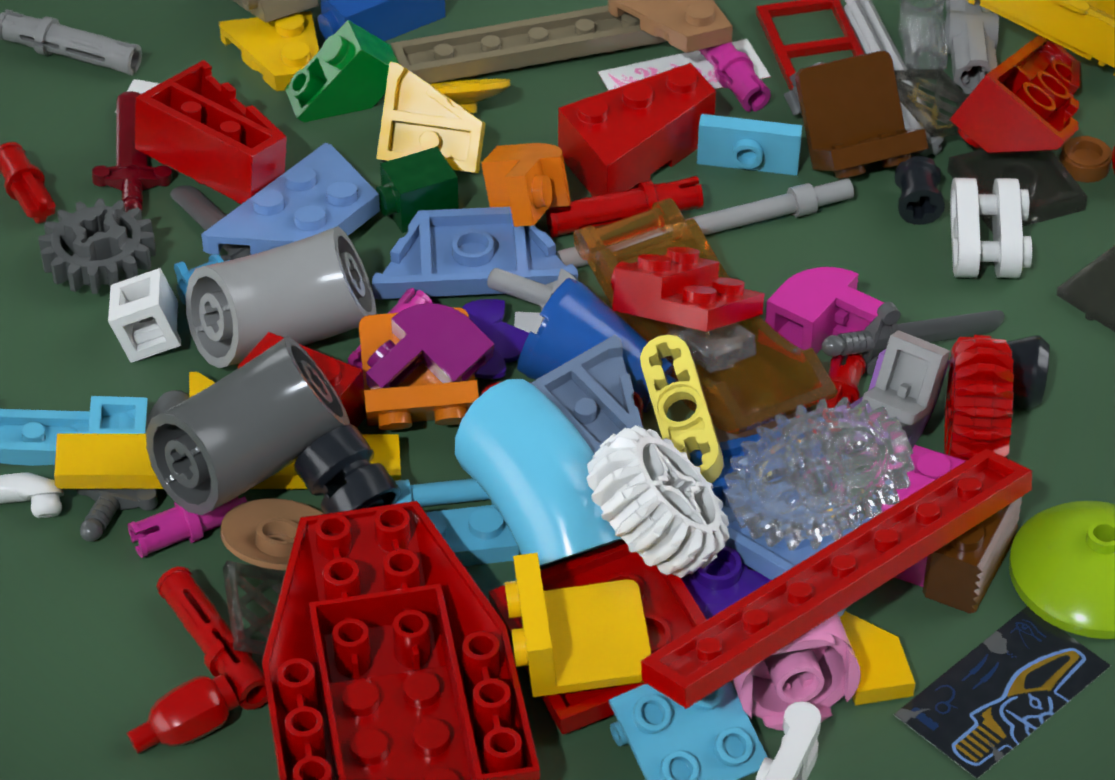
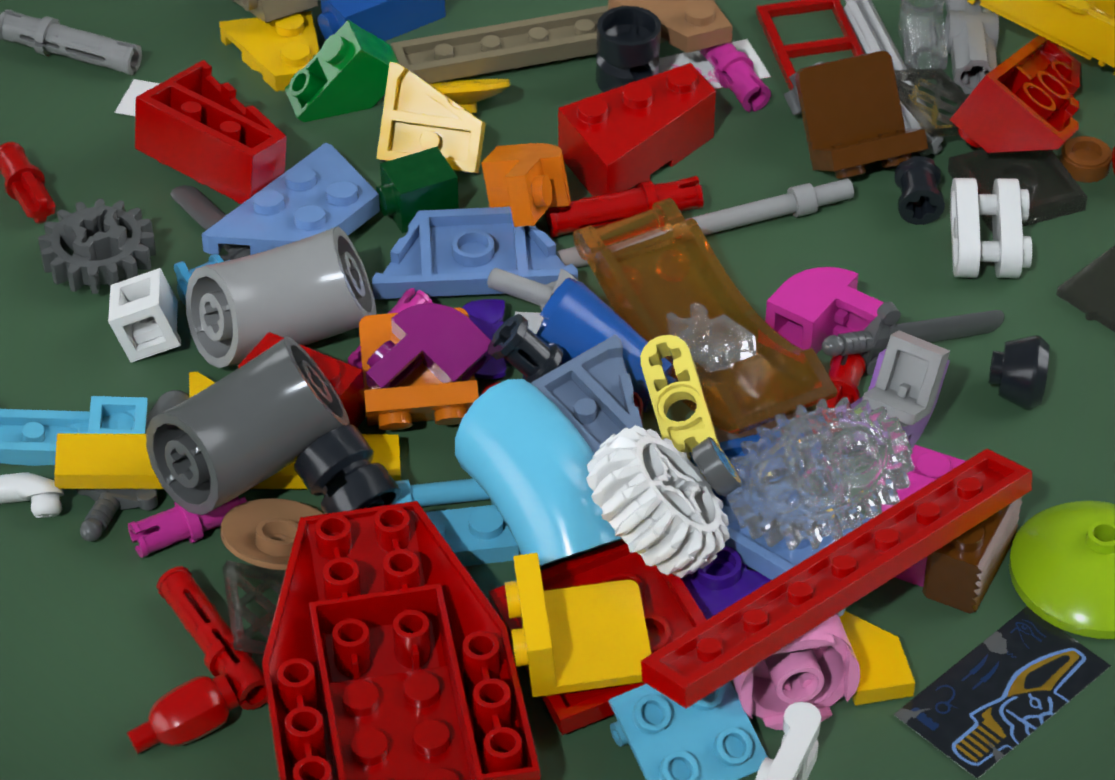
(131, 169): dark red sword -> none
(524, 349): none -> black bush
(627, 46): none -> black wheel
(682, 291): red plate -> none
(716, 467): none -> dark grey tile
(749, 144): medium azure plate -> none
(978, 397): red gear -> none

